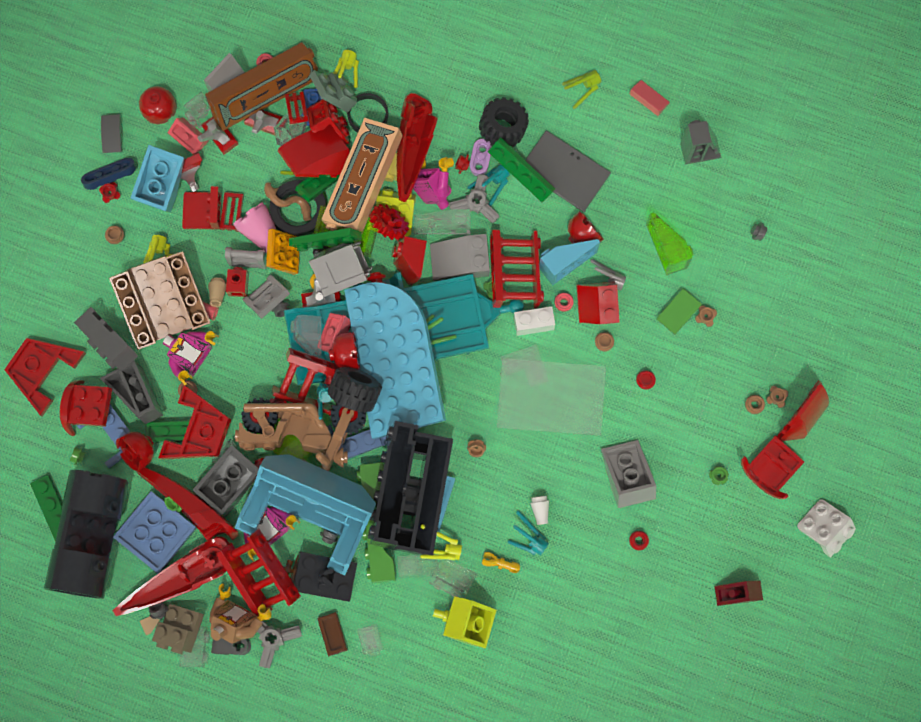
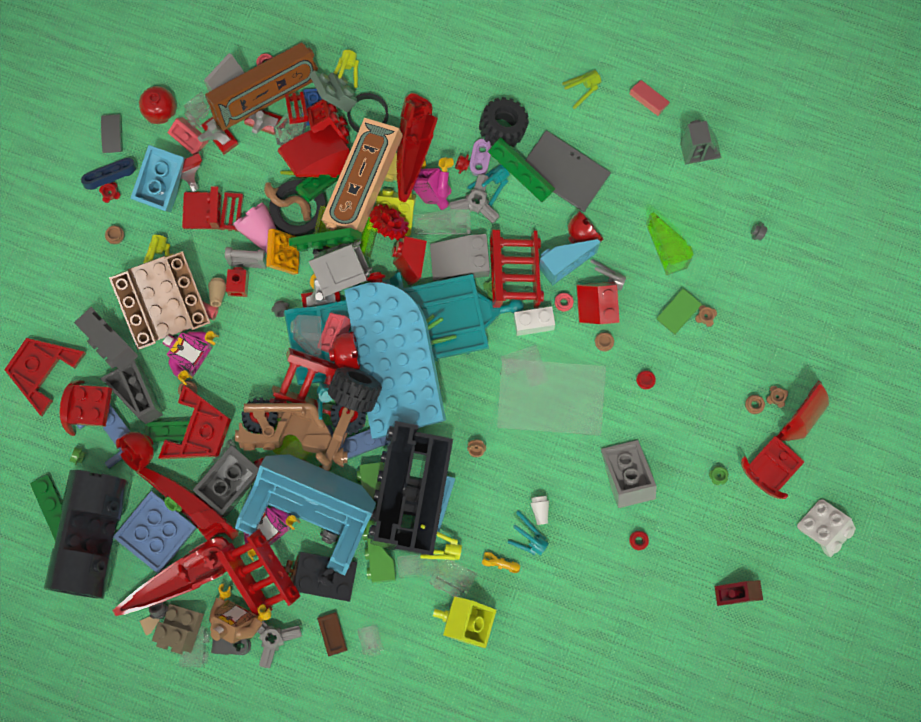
(266, 297): light grey plate -> none

